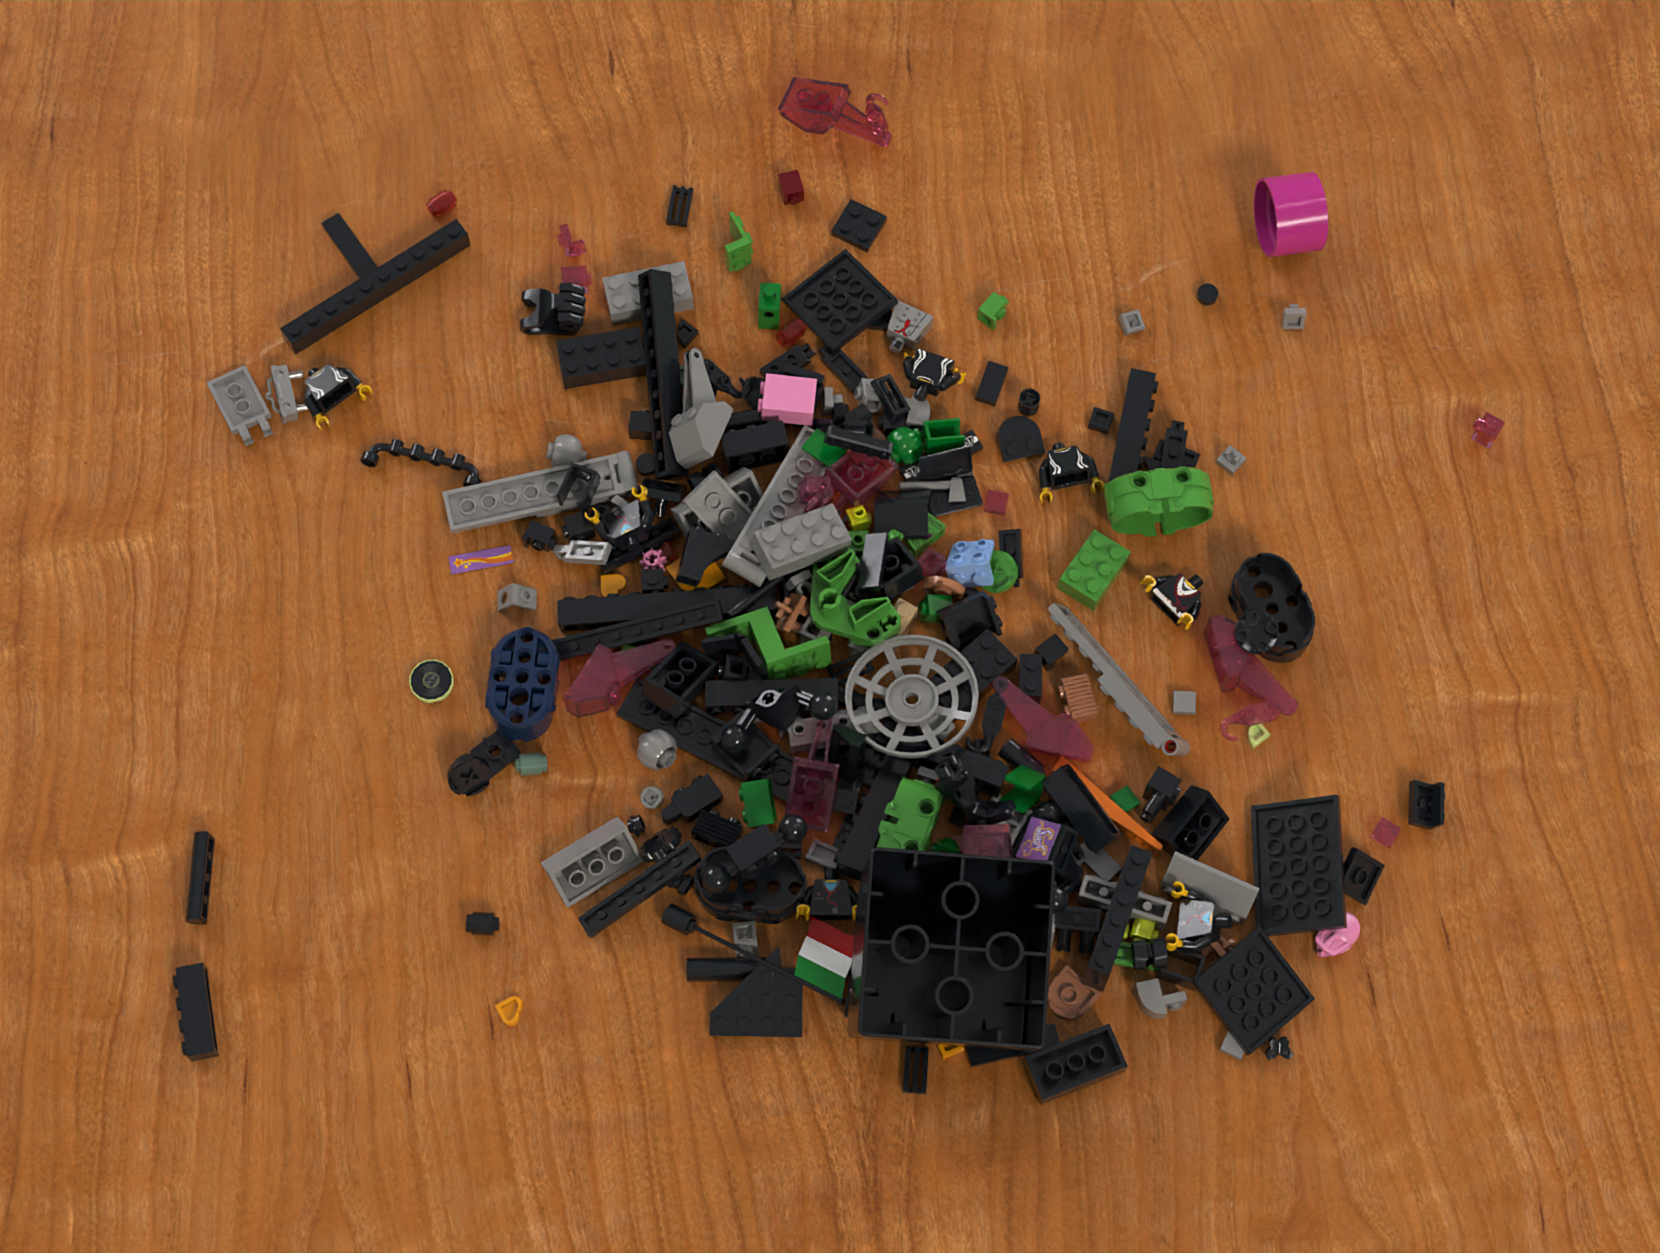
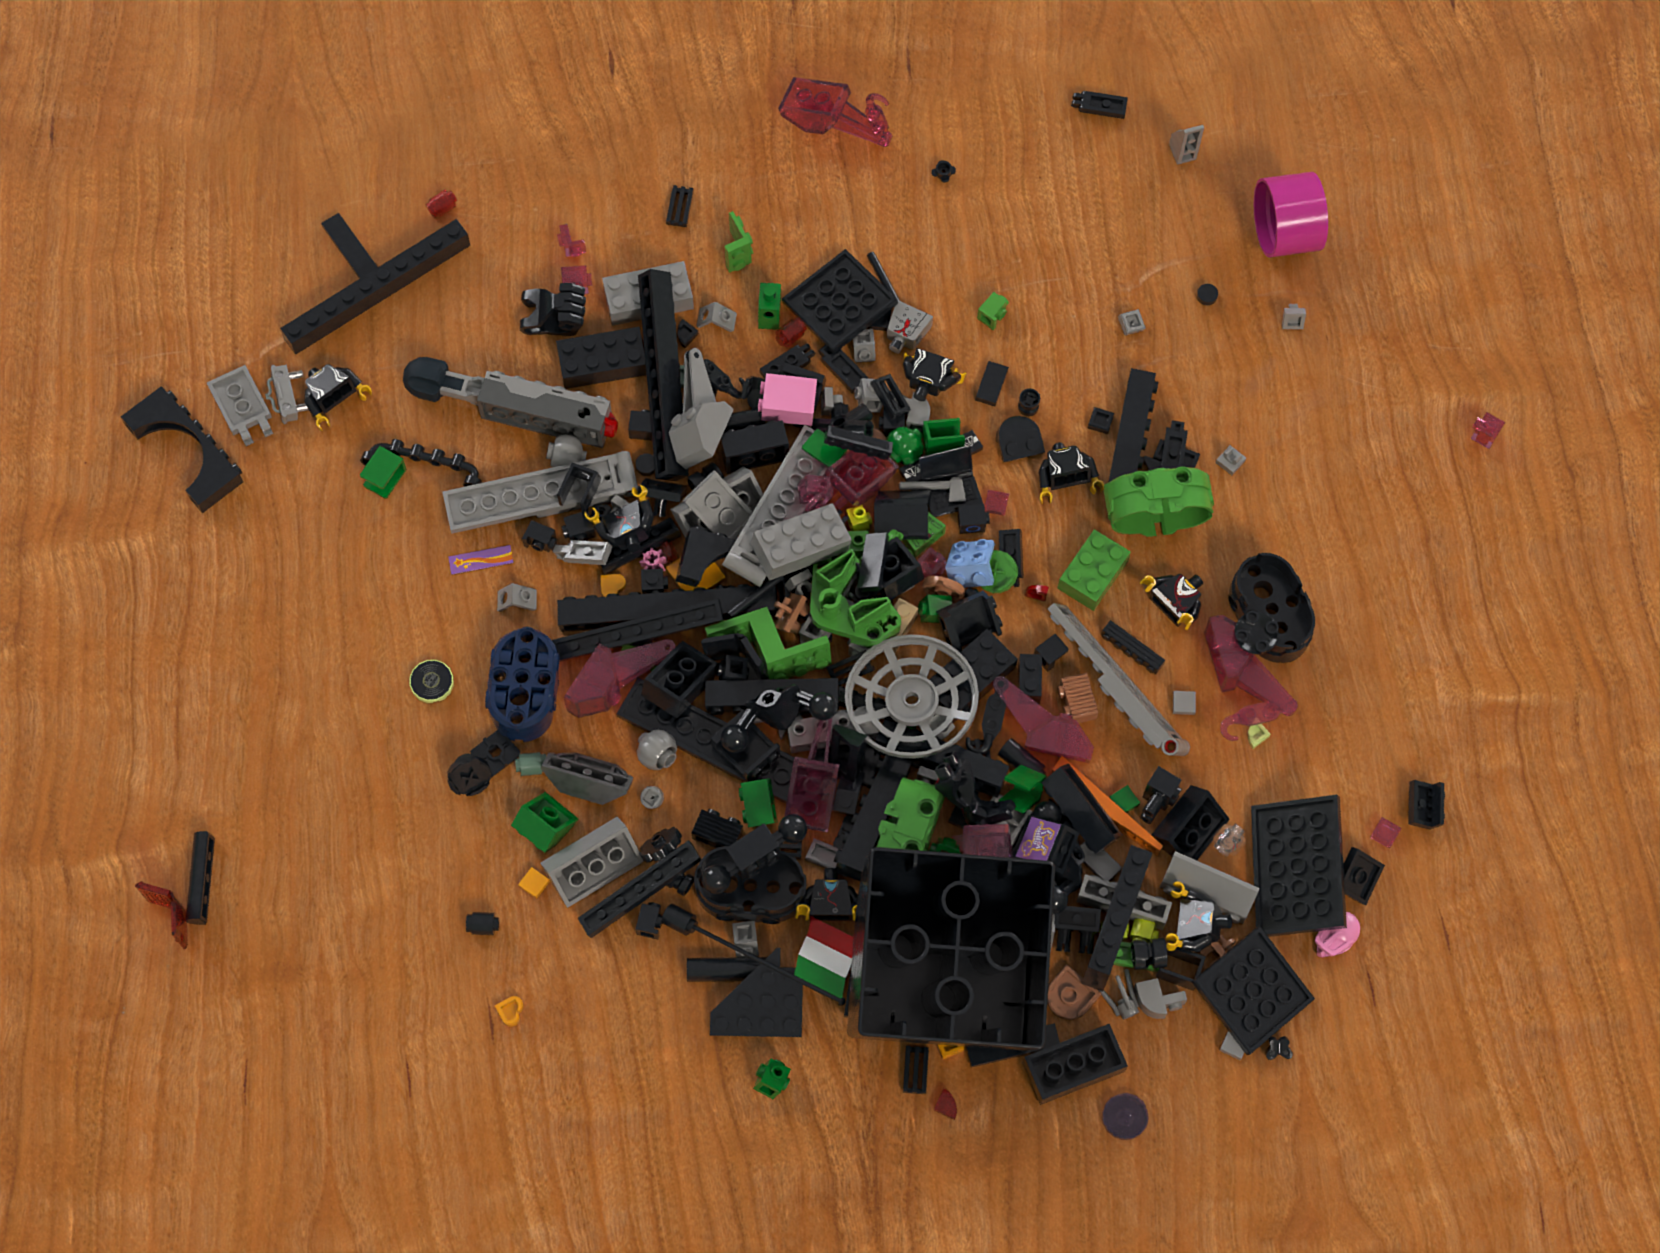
(162, 412): none -> black arch
(167, 899): none -> clear red piece
(196, 1012): black brick -> none
(383, 472): none -> green piece
(516, 401): none -> piece
(534, 883): none -> light orange tile
(544, 821): none -> green slope
(586, 777): none -> flat silver wedge
(636, 824): black plate -> none
(649, 920): none -> black brick
(690, 801): black hinge -> none
(717, 315): none -> light grey bracket
(772, 1078): none -> green brick
(791, 187): dark red brick -> none
(859, 225): black plate -> none
(864, 346): none -> light grey bracket
(881, 273): none -> black bar
(946, 166): none -> black plate
(946, 1105): none -> clear red tile
(972, 518): none -> black brick
(1037, 592): none -> red tile
(1100, 104): none -> black hinge
(1125, 1116): none -> clear purple tile
(1128, 1005): none -> light grey plant
(1132, 647): none -> black piece
(1186, 144): none -> light grey slope
(1229, 840): none -> clear head

